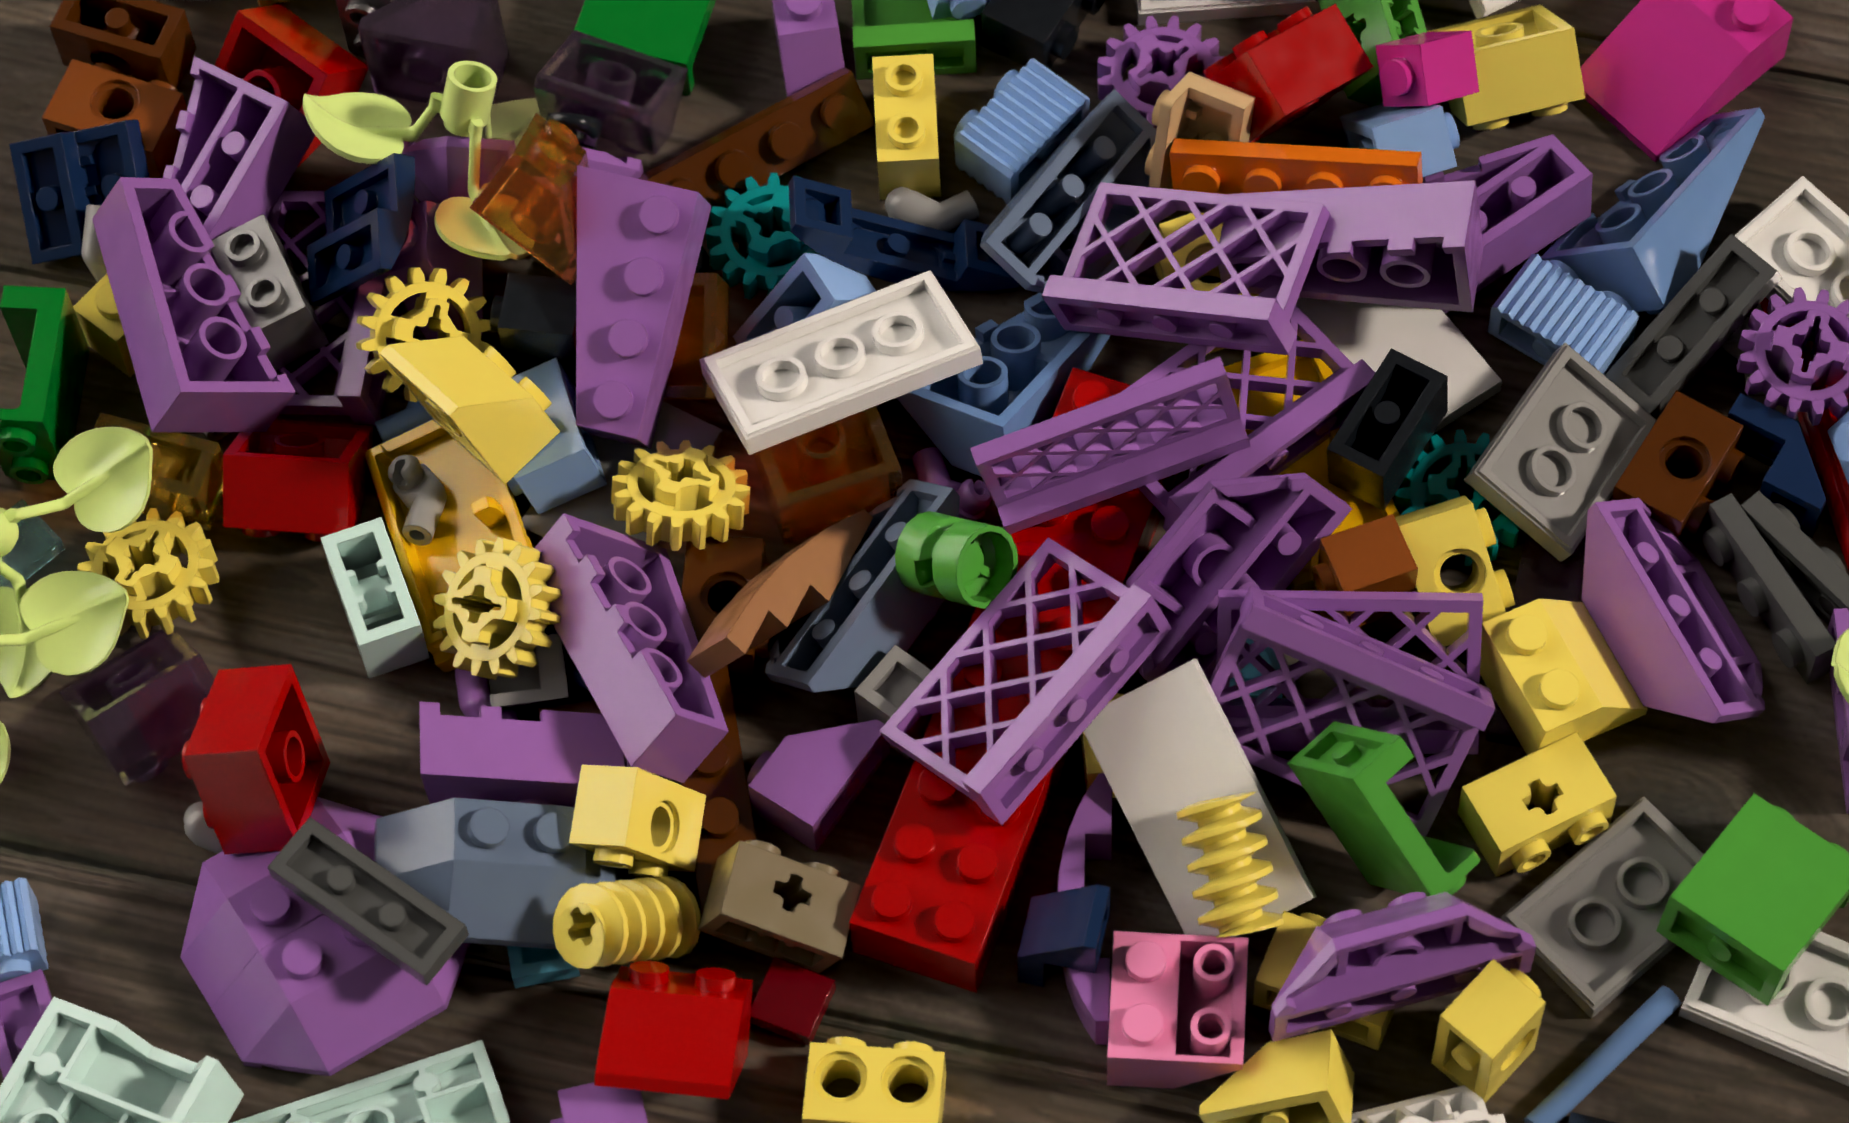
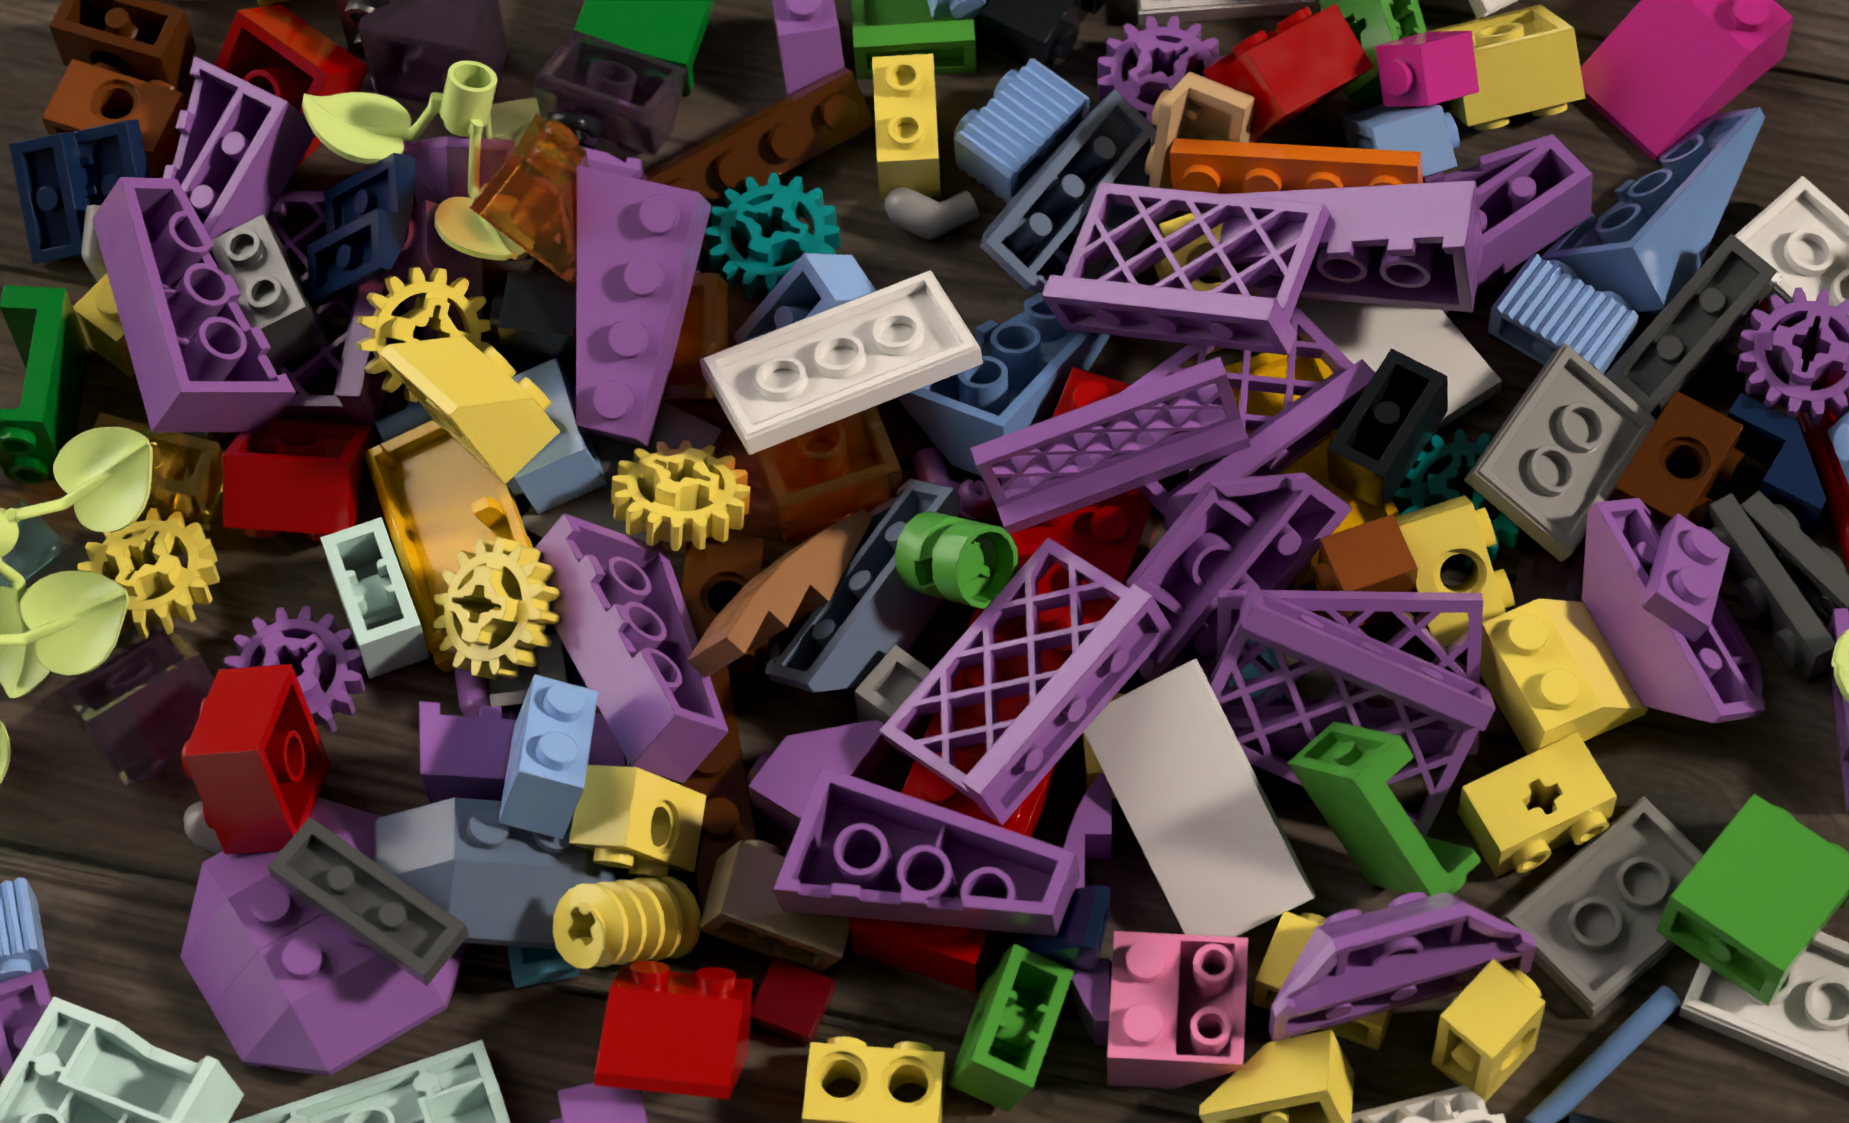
(314, 653): none -> medium lavender gear
(421, 494): light grey arm -> none
(548, 757): none -> light blue brick
(889, 246): dark blue slope -> none
(916, 862): none -> medium lavender wedge
(1011, 1027): none -> bright green brick
(1229, 865): light yellow piece -> none
(1686, 577): none -> medium lavender plate

